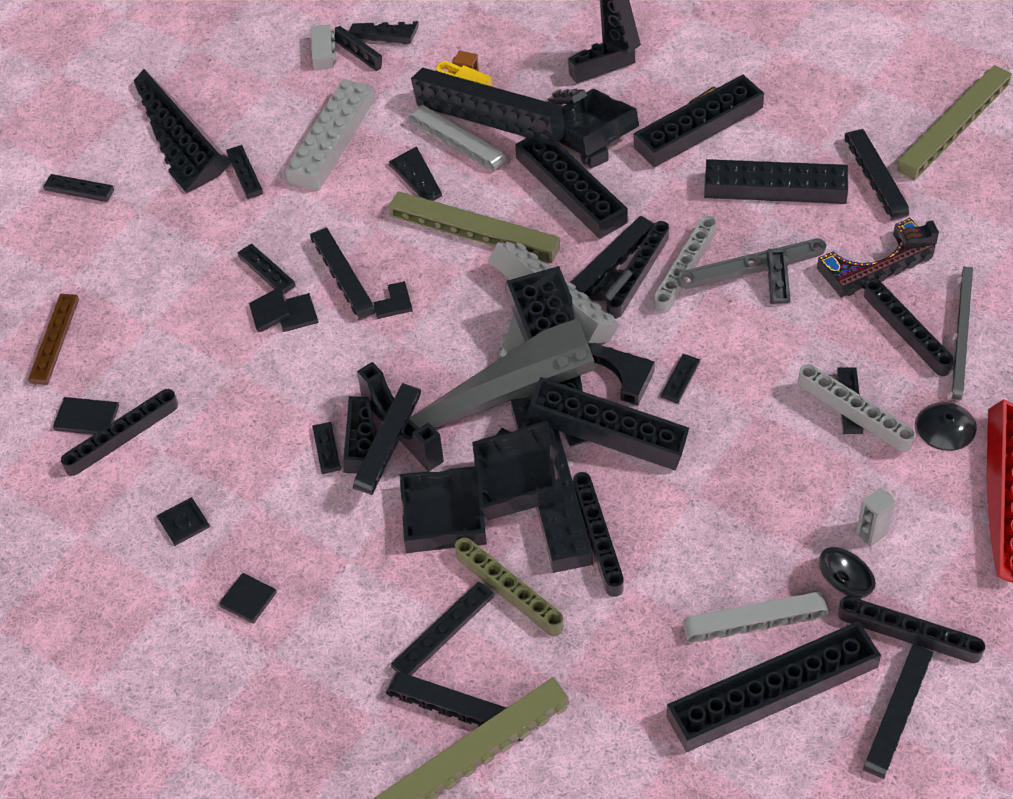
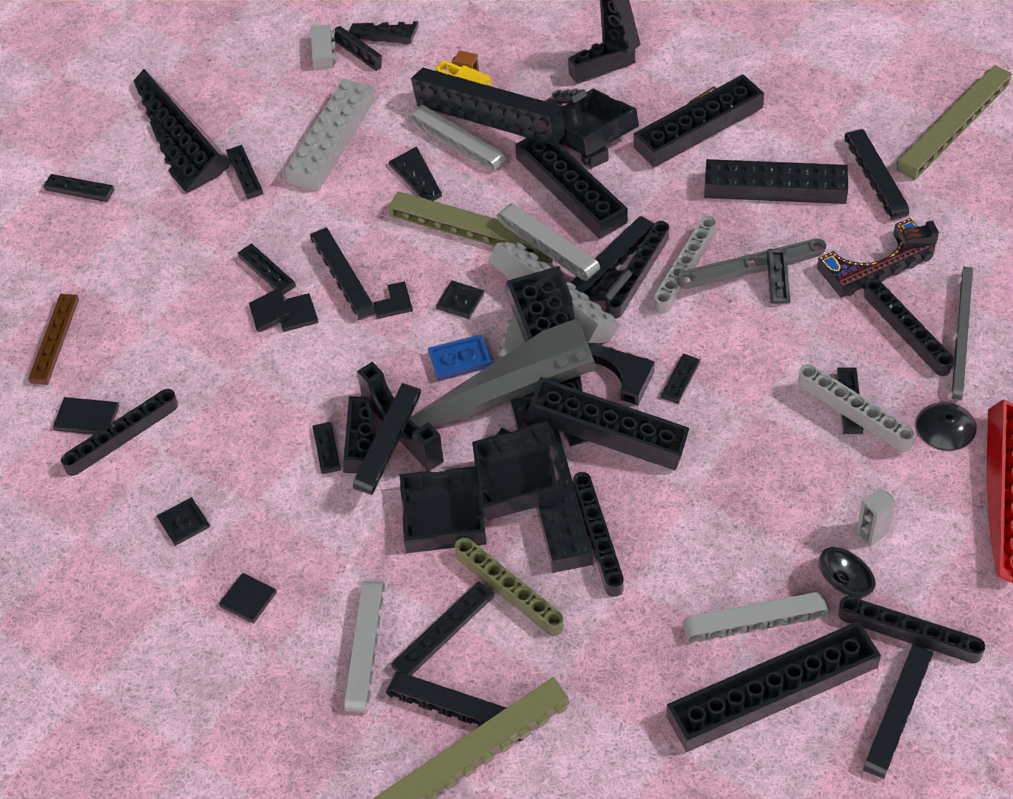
(363, 647): none -> light grey beam
(459, 357): none -> blue plate
(460, 299): none -> black tile
(548, 242): none -> light grey beam

